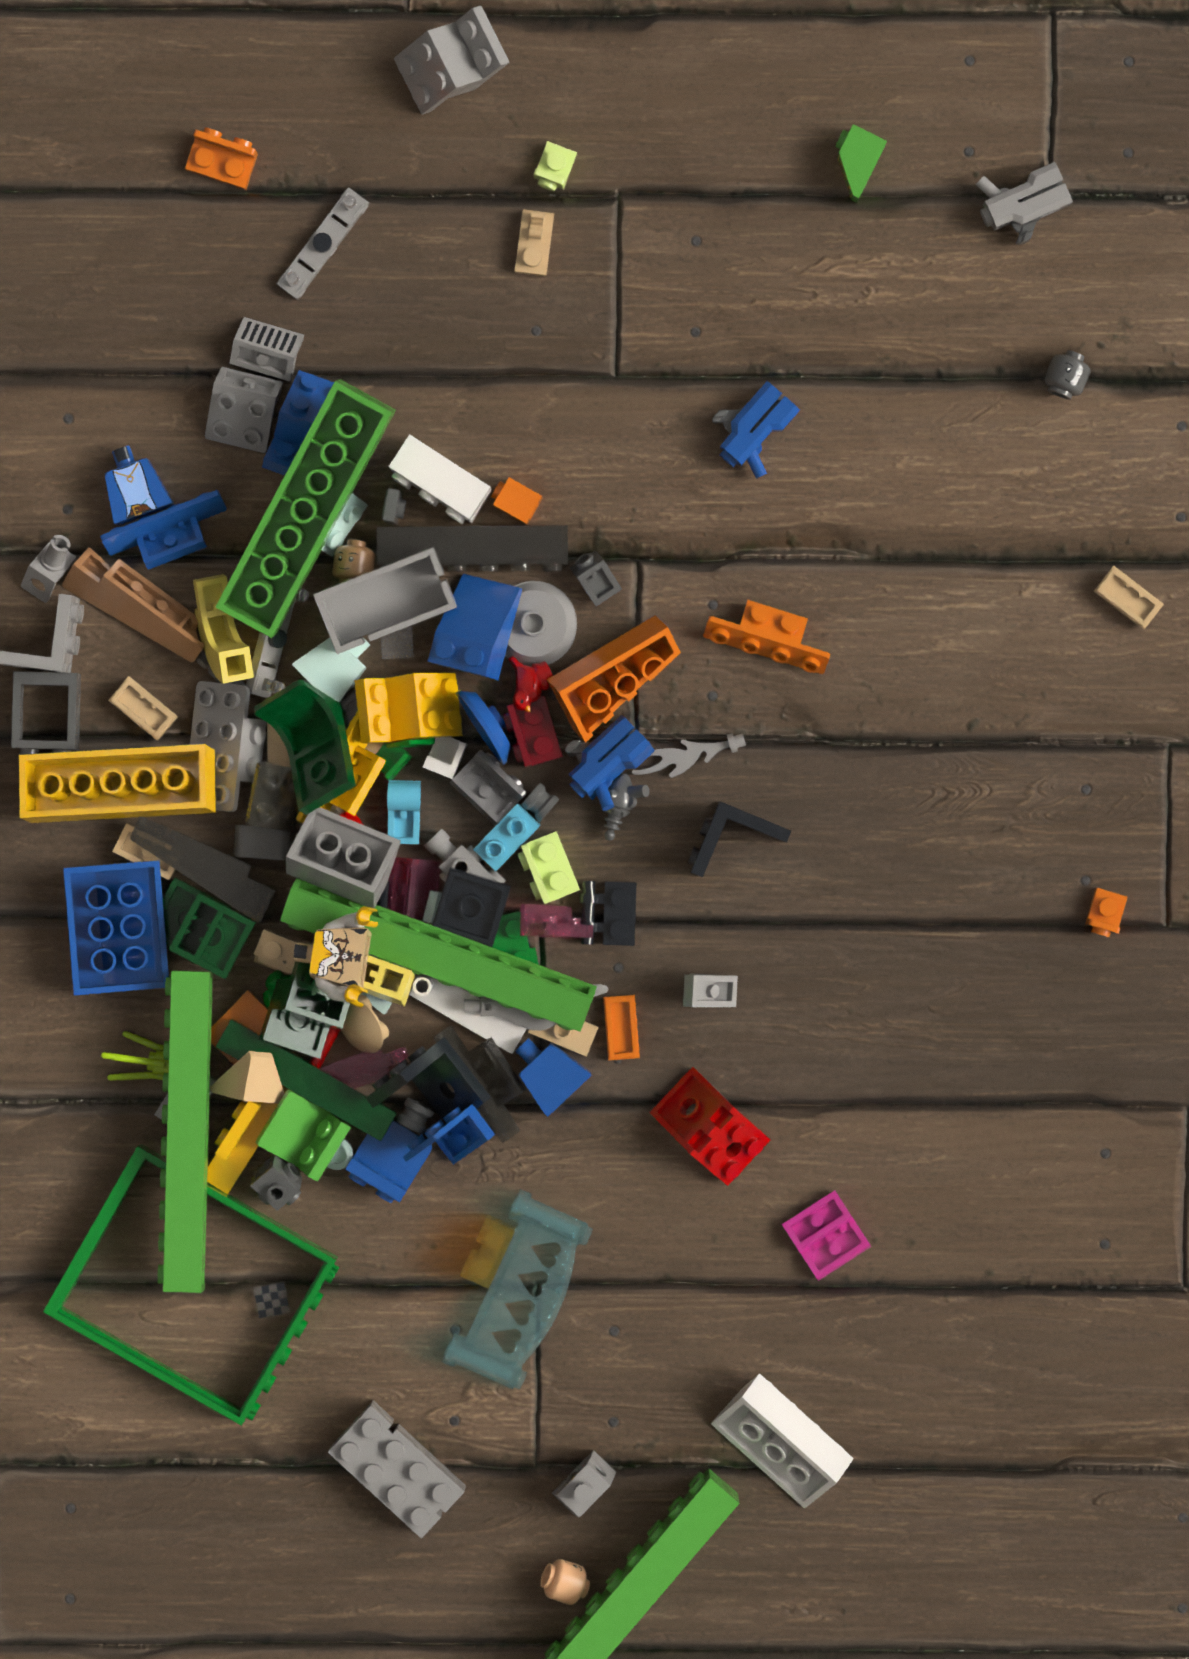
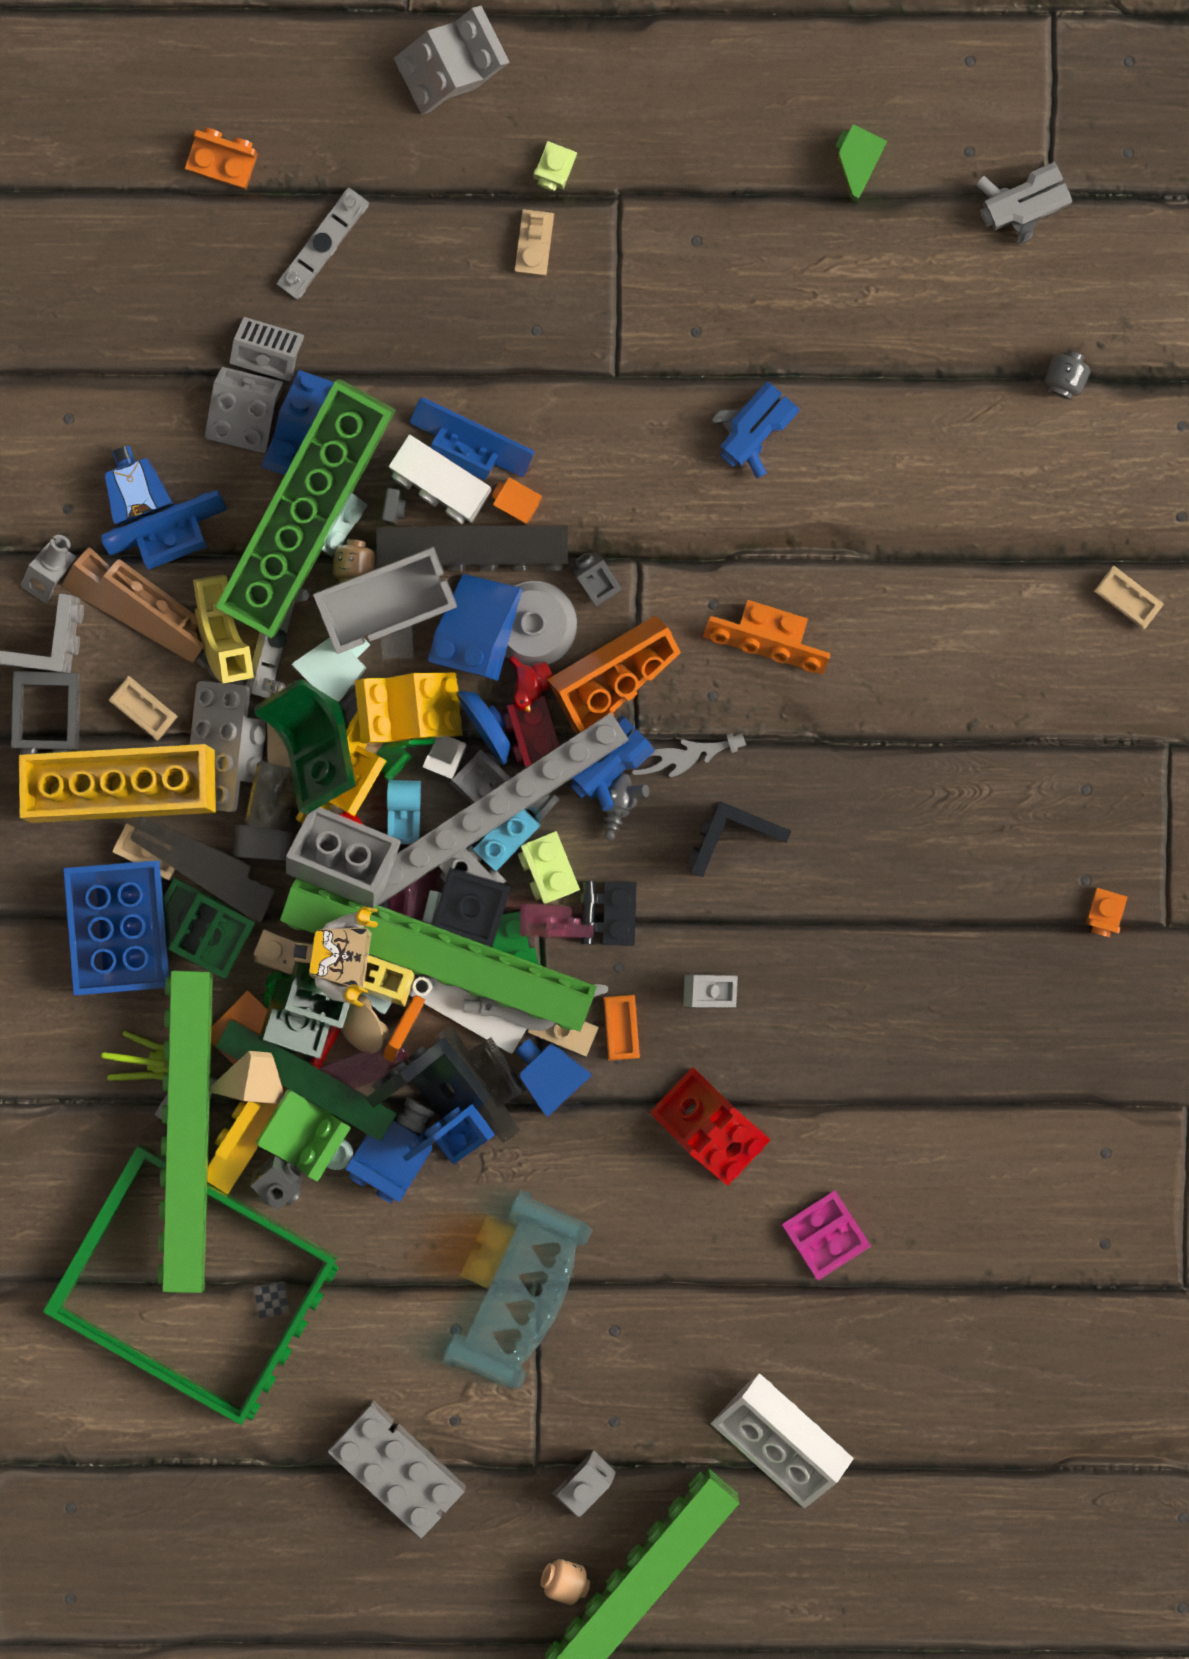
(403, 1028): none -> orange tile
(469, 443): none -> blue bracket
(503, 803): none -> light grey plate

